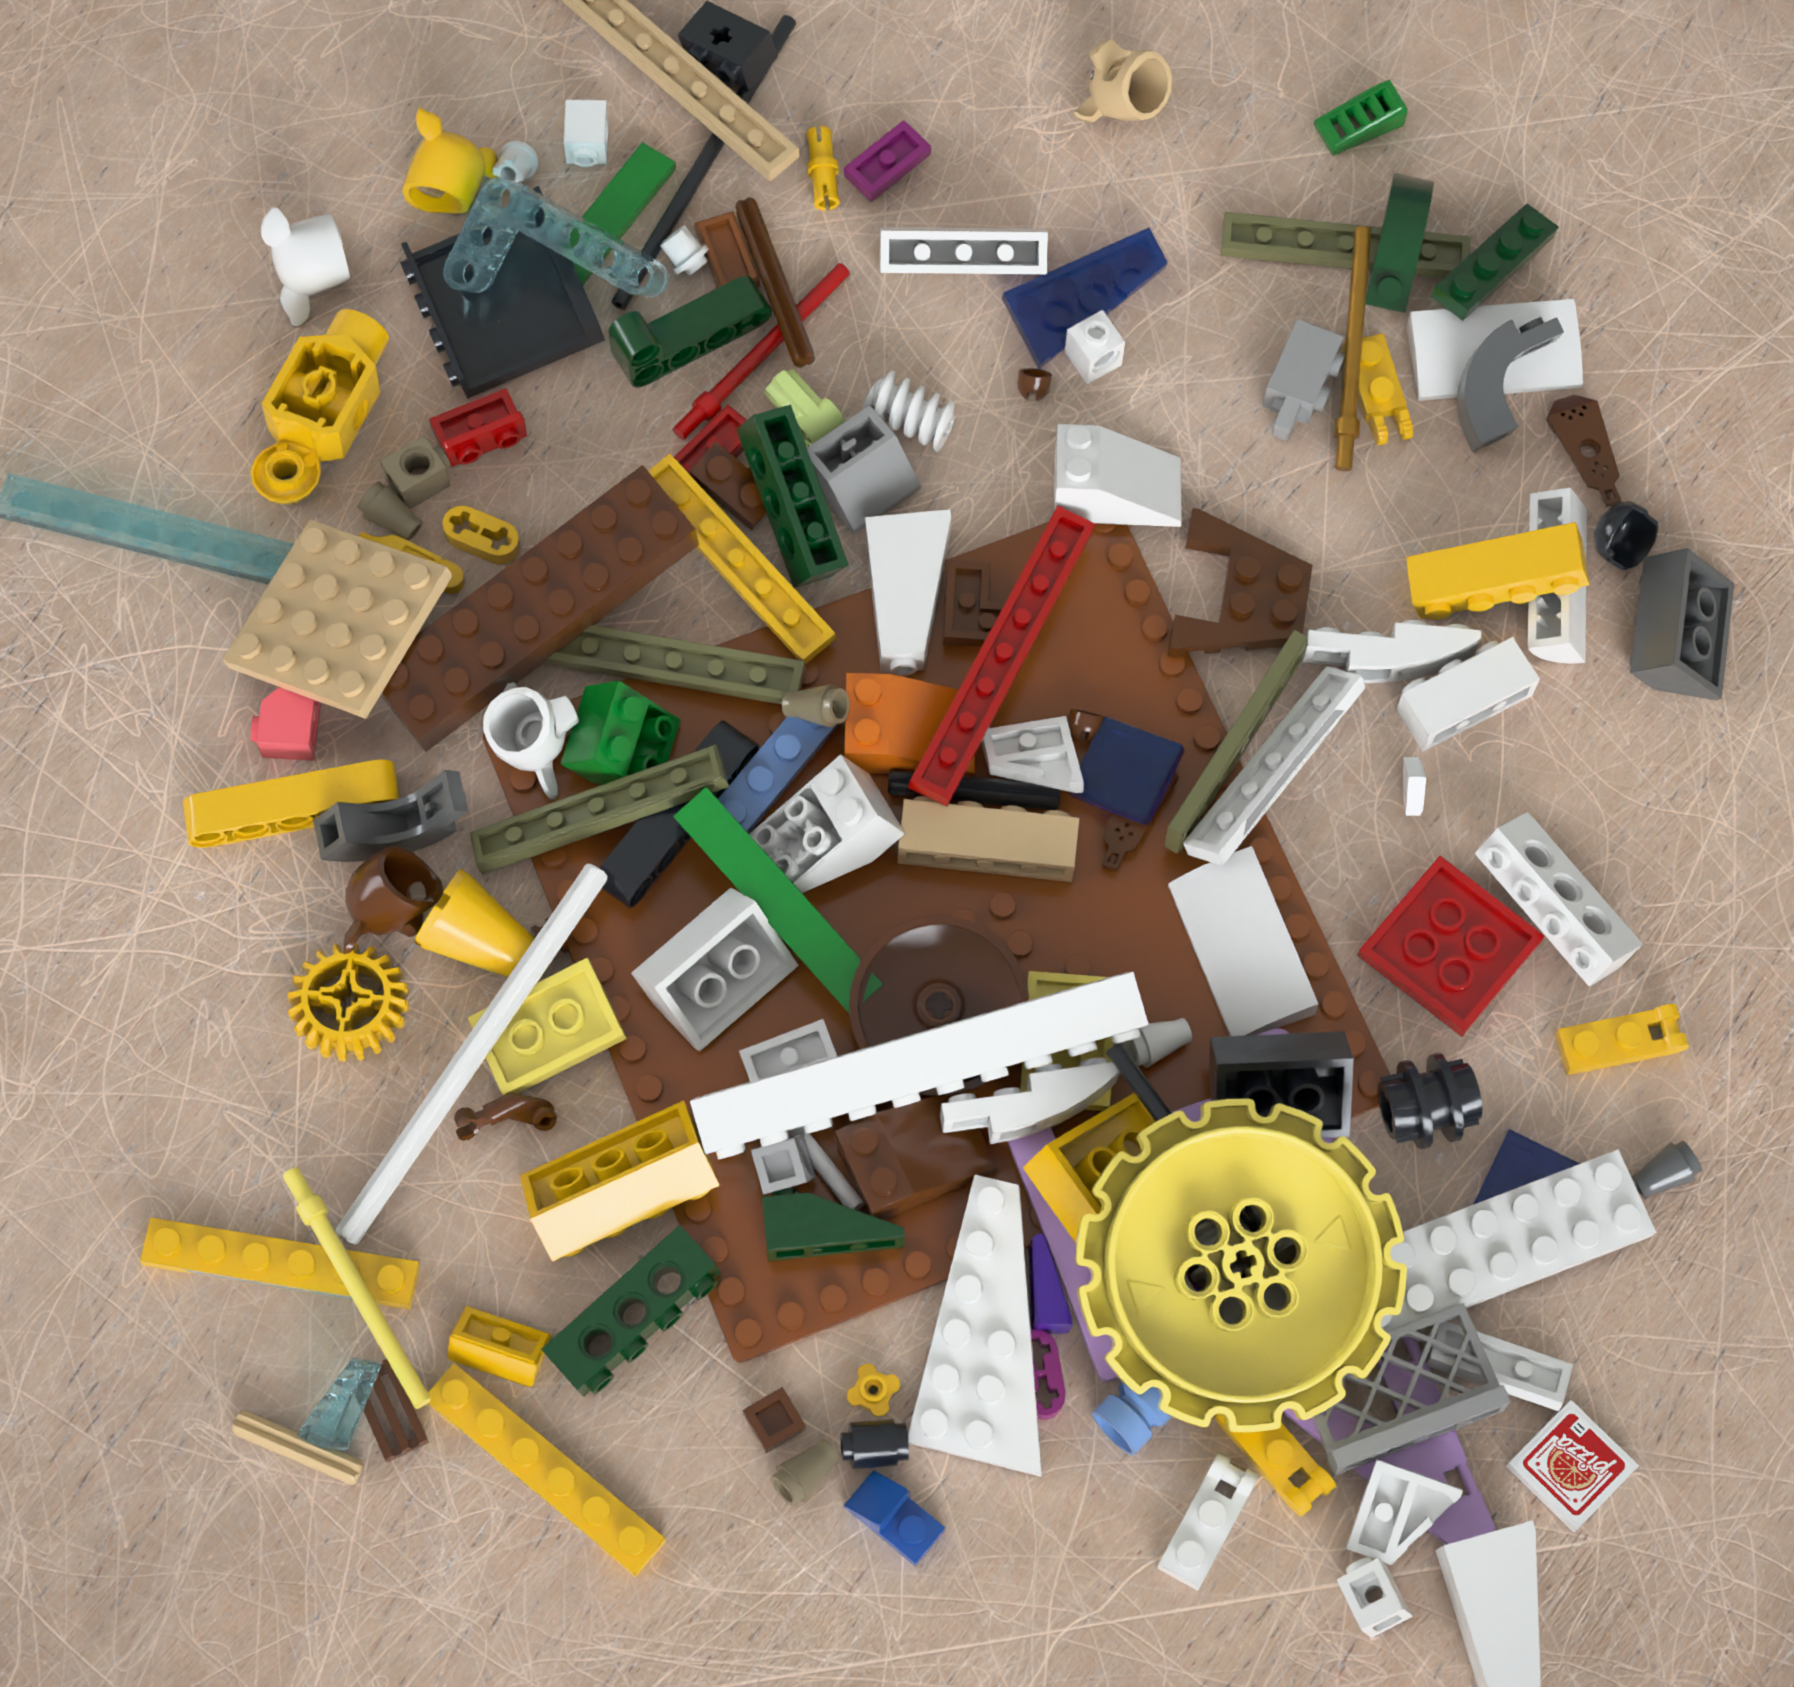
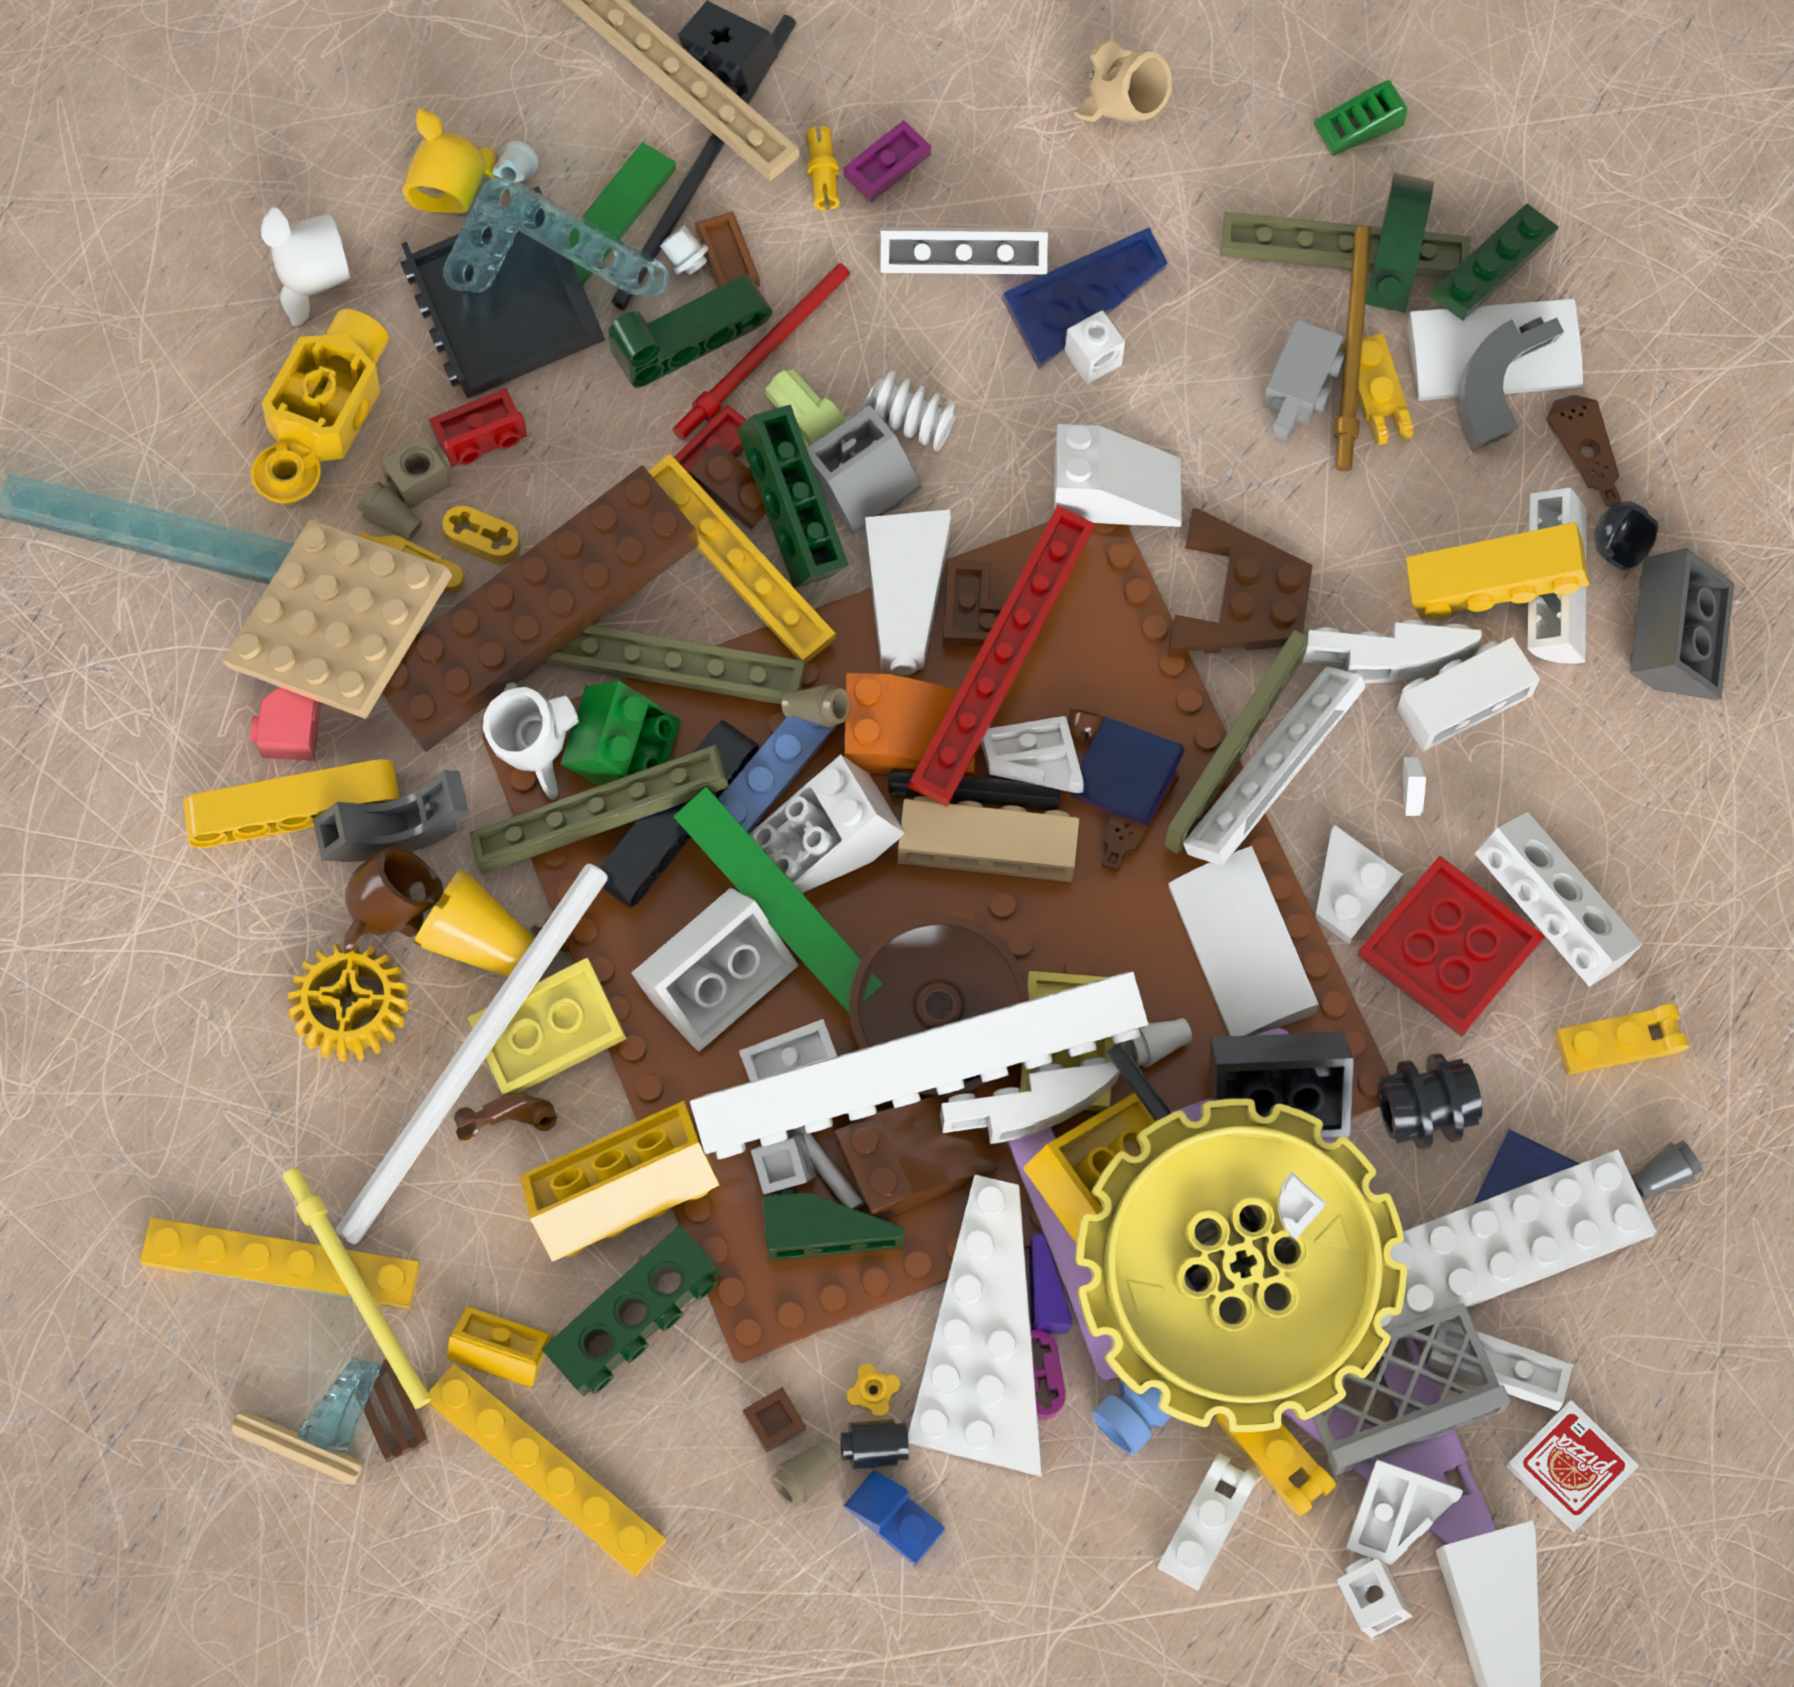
(586, 132): white brick -> none
(775, 282): reddish brown axle -> none
(1034, 381): reddish brown hinge -> none
(1297, 1205): none -> white tile
(1352, 885): none -> white wing

